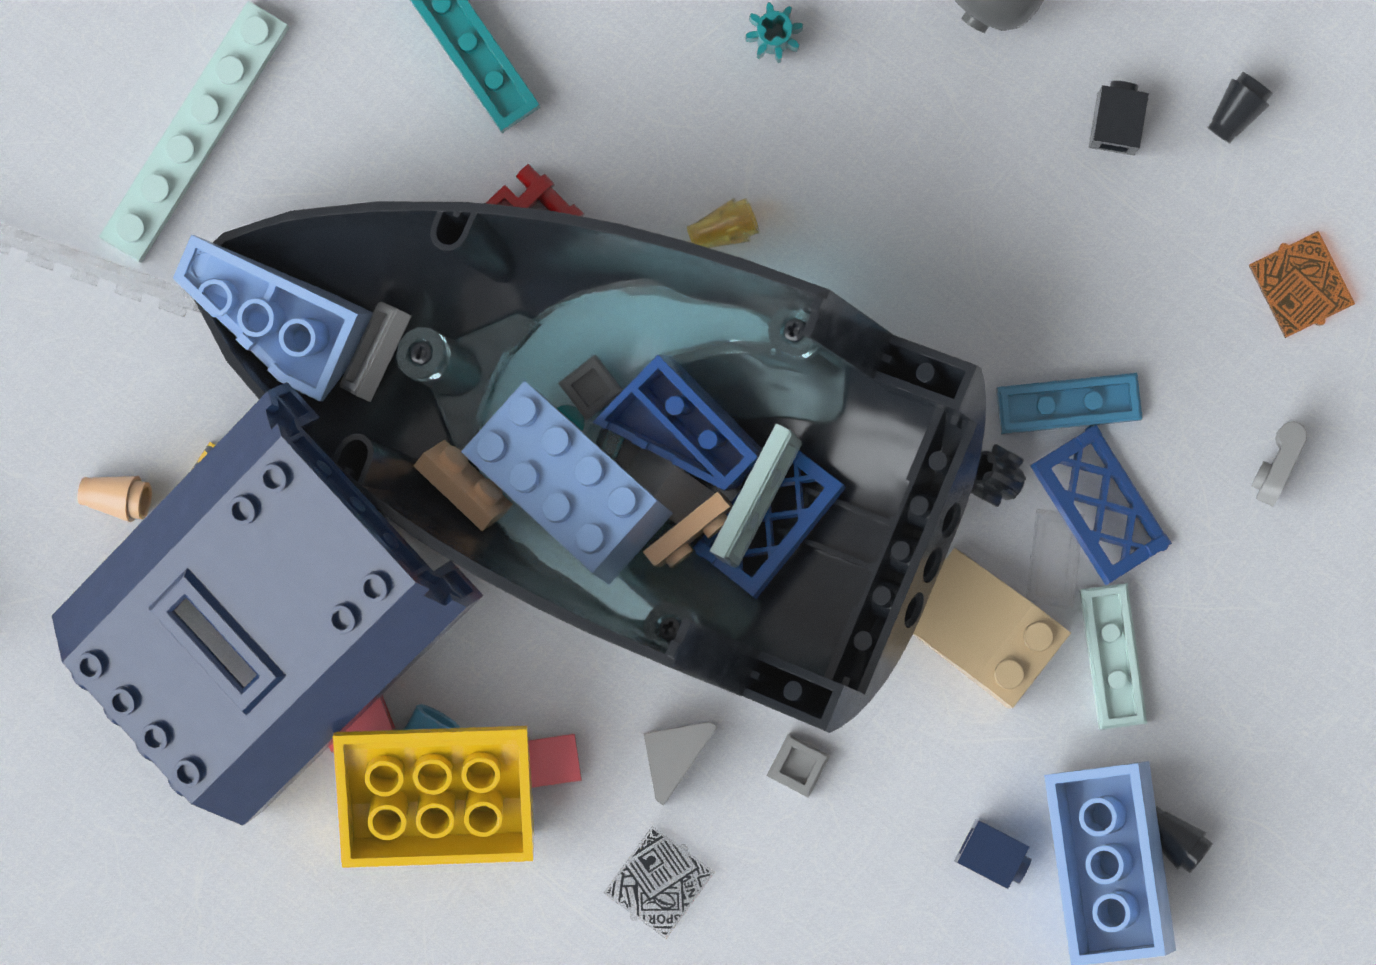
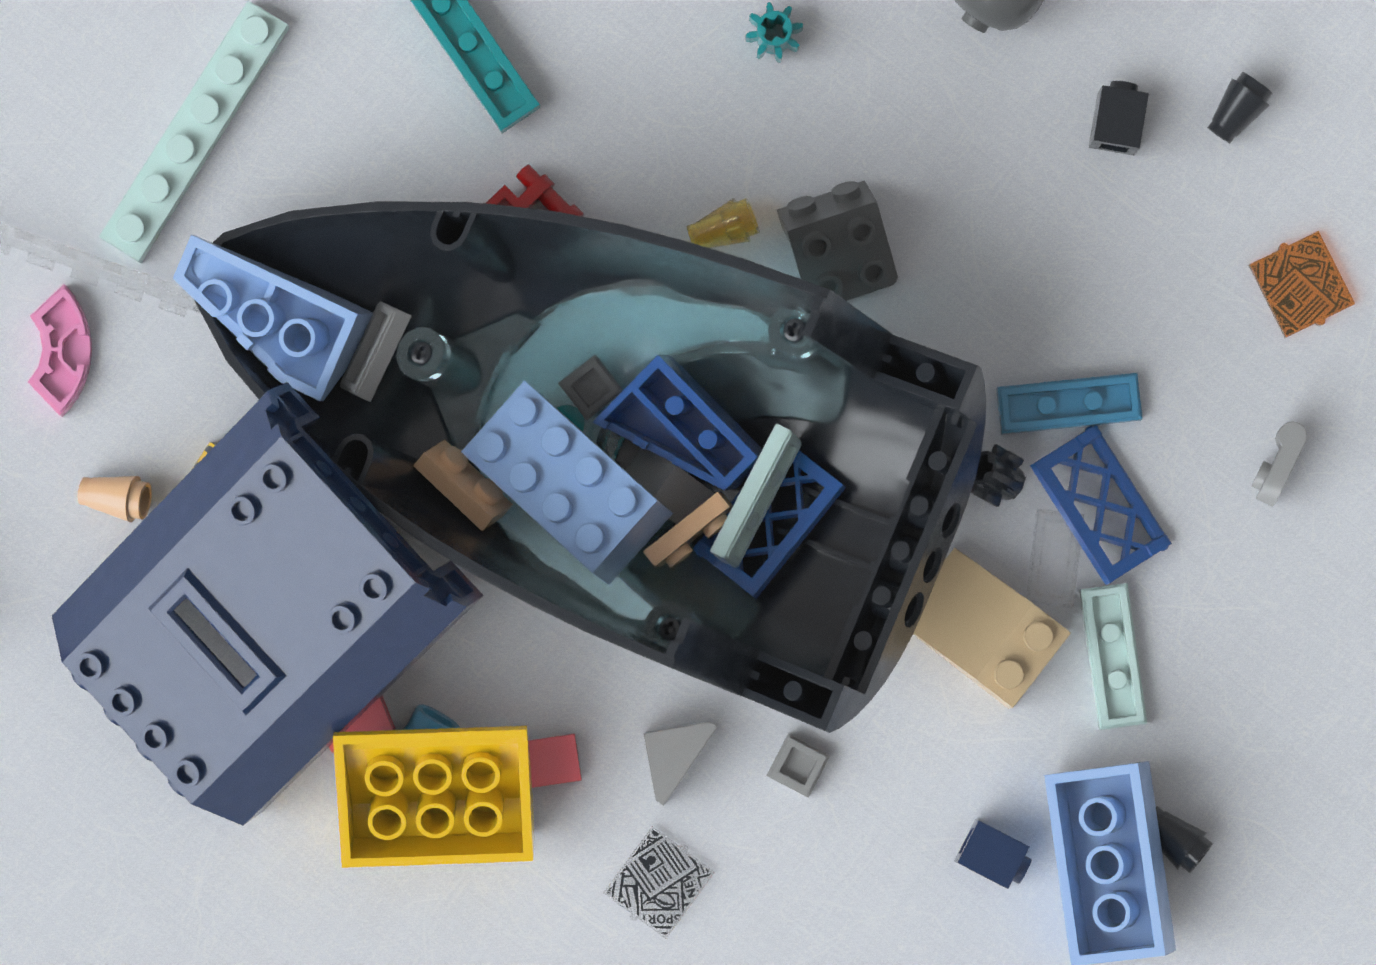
(65, 350): none -> bright pink tile
(840, 240): none -> dark grey bracket

